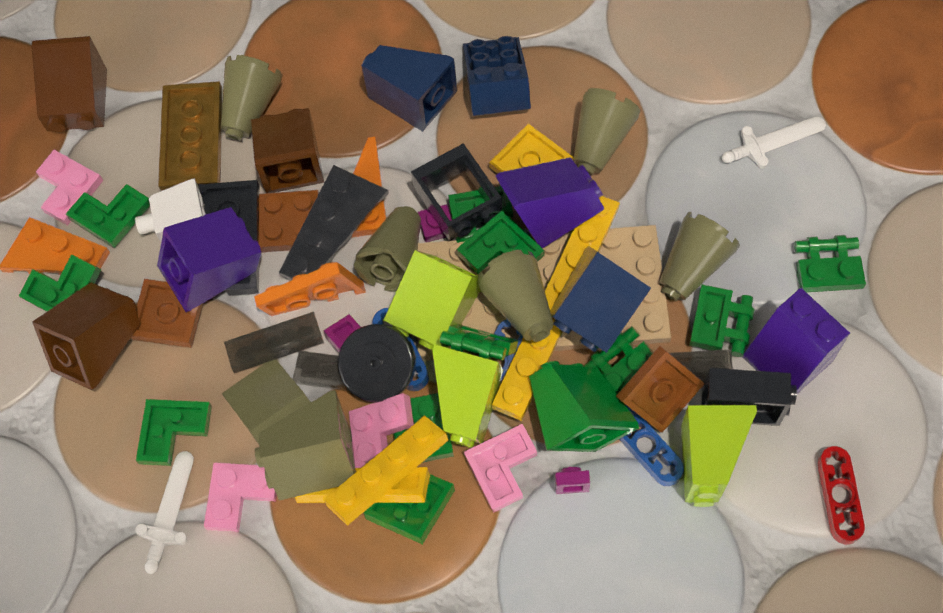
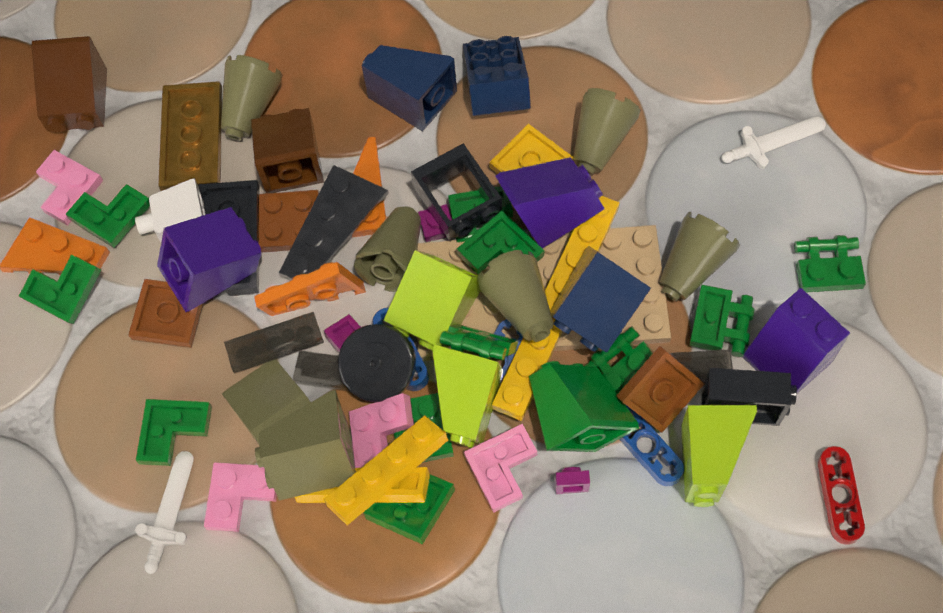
(86, 333): reddish brown slope -> none

